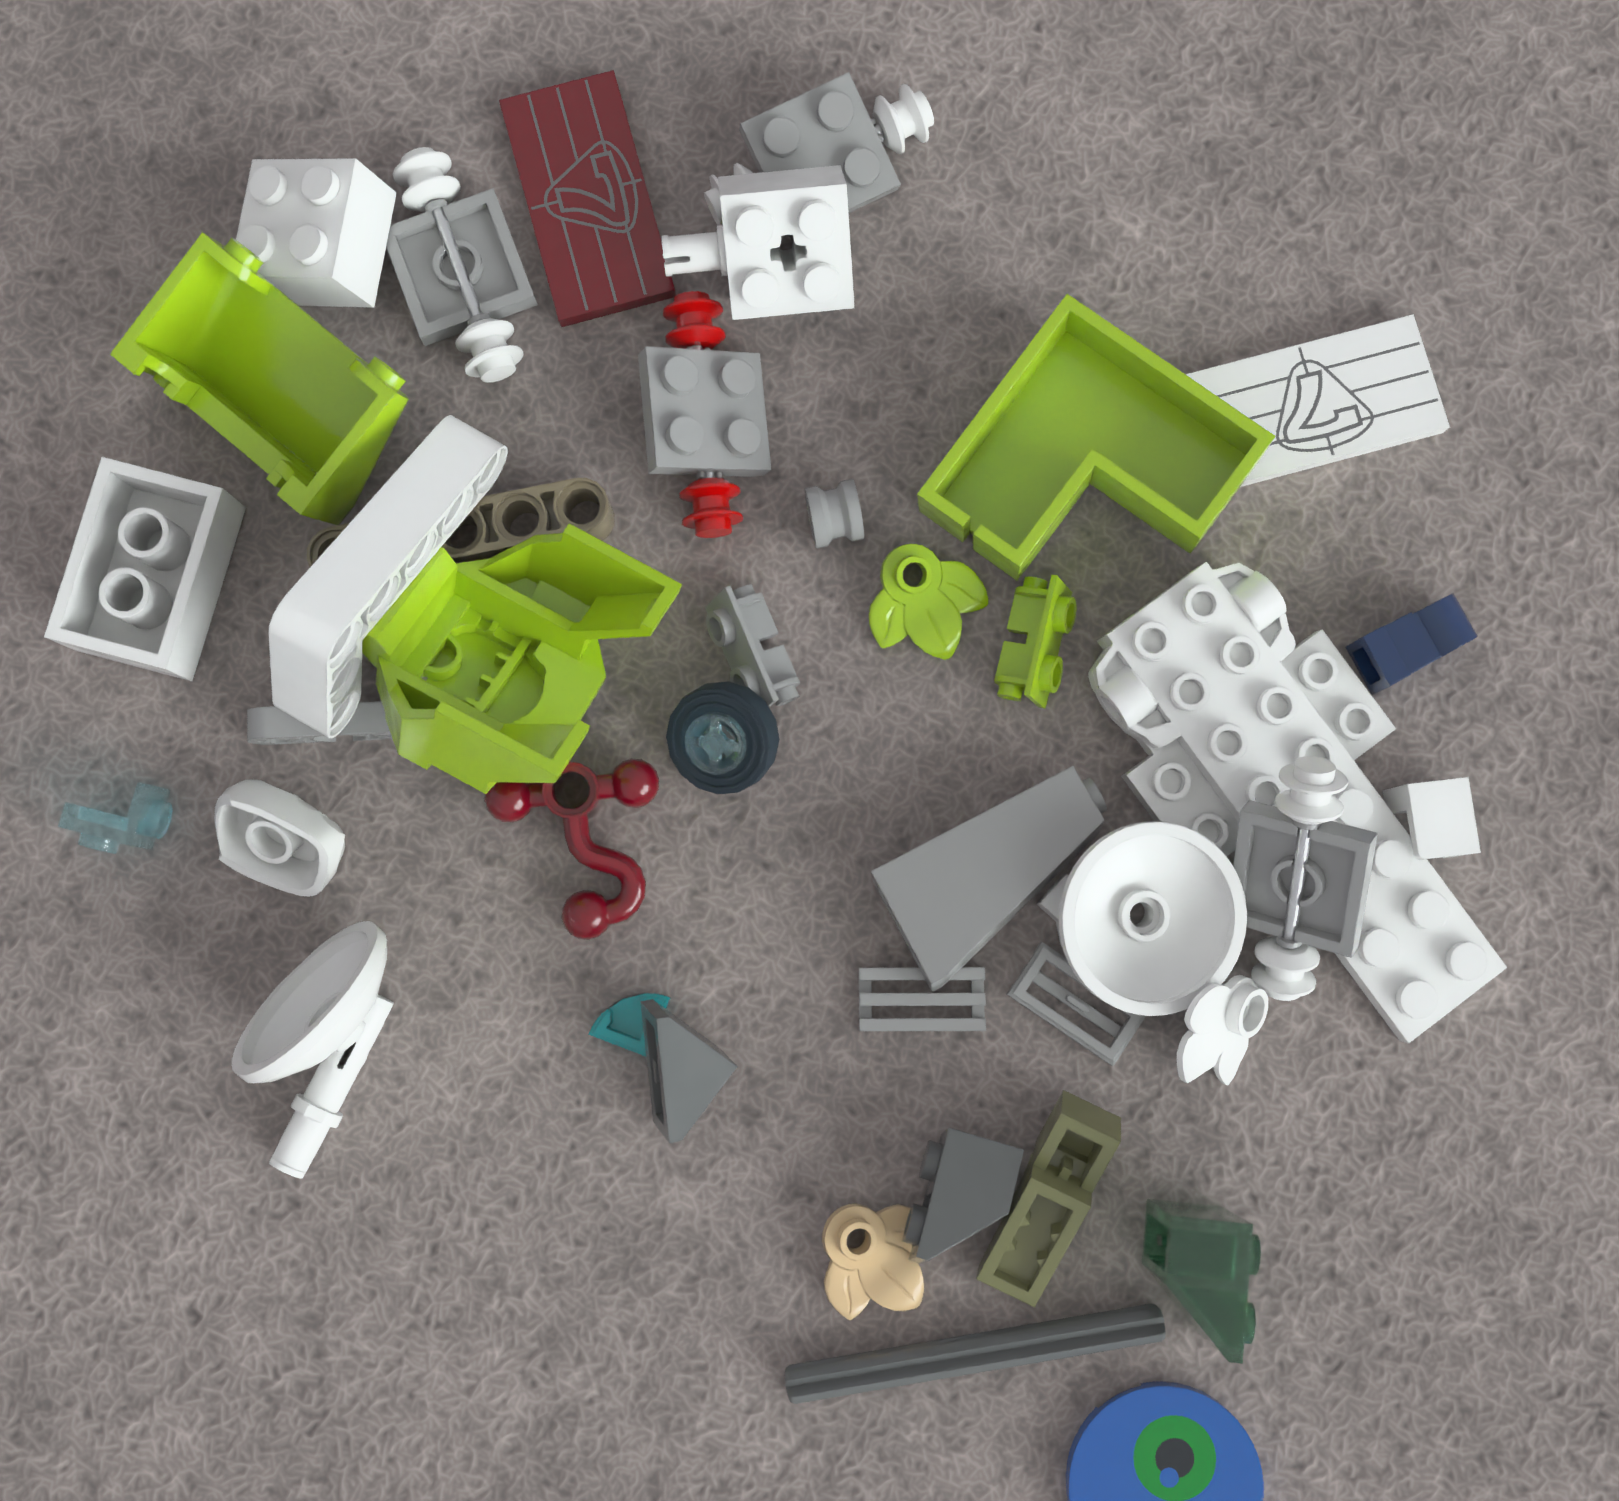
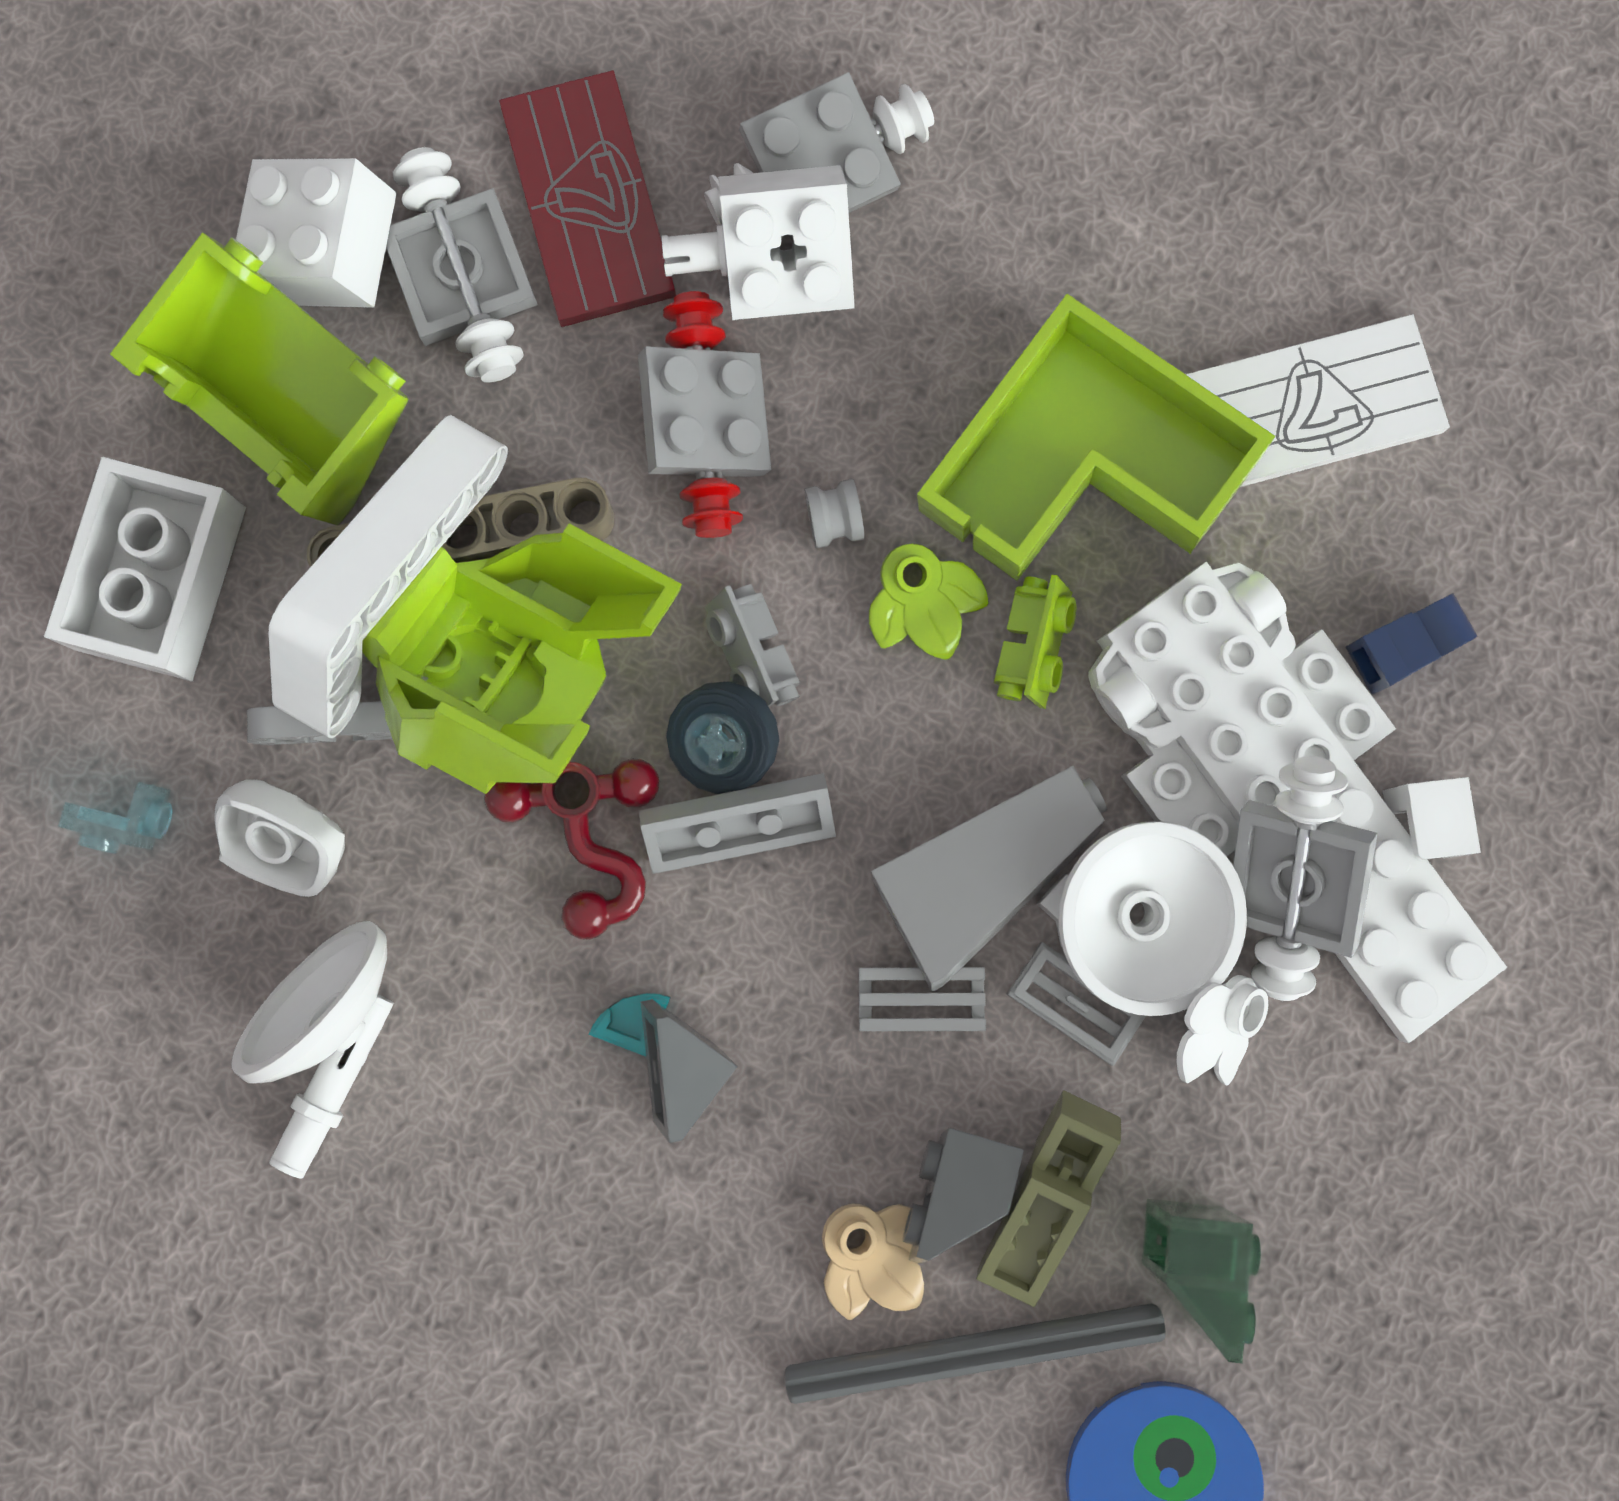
(737, 823): none -> light grey plate

